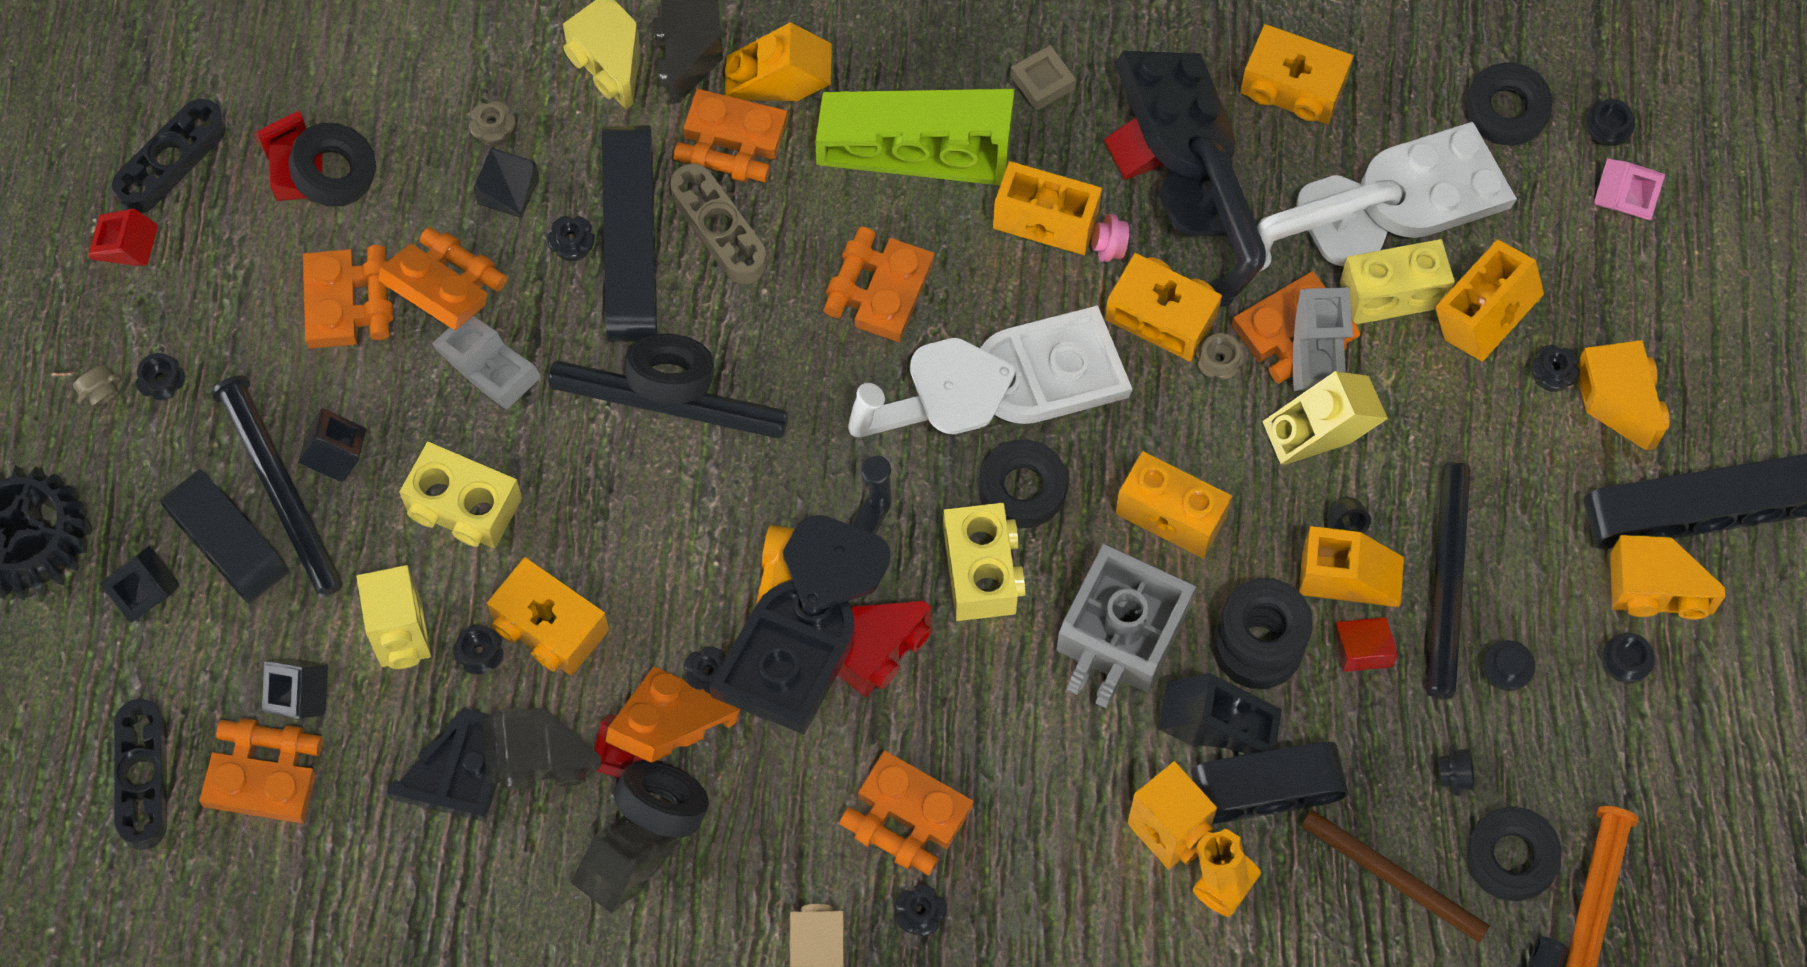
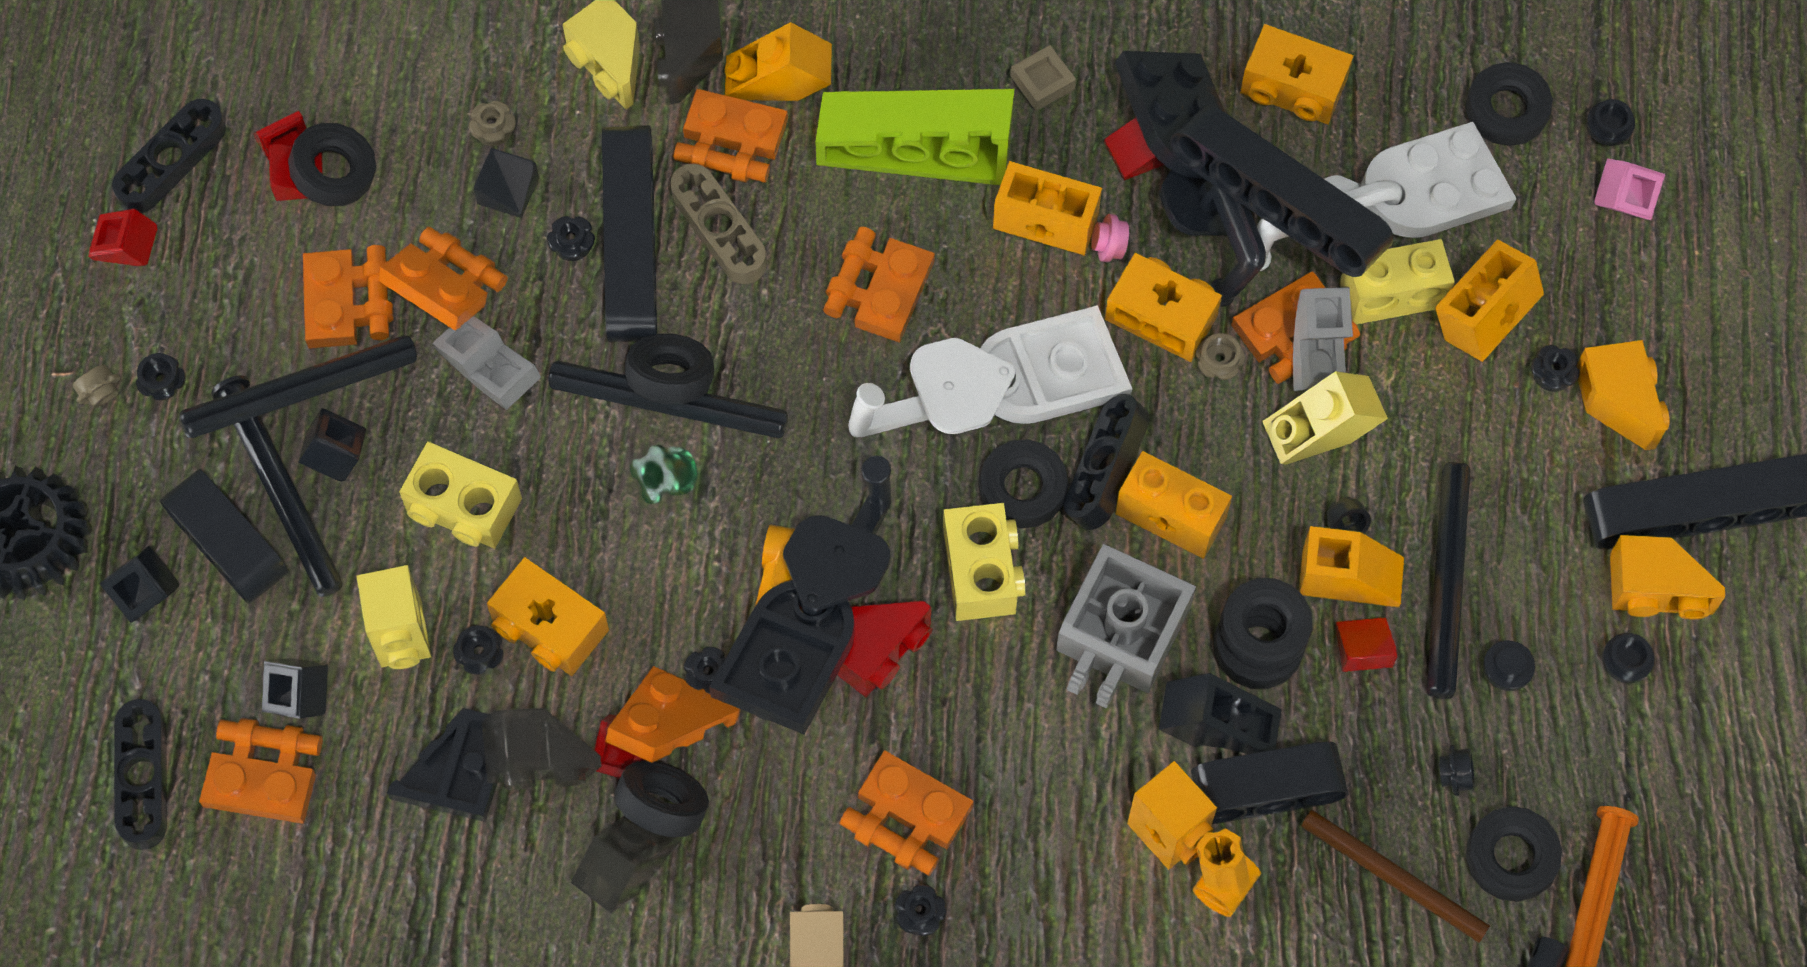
(297, 386): none -> black axle
(664, 472): none -> clear green brick
(1096, 491): none -> black beam
(1282, 191): none -> black beam

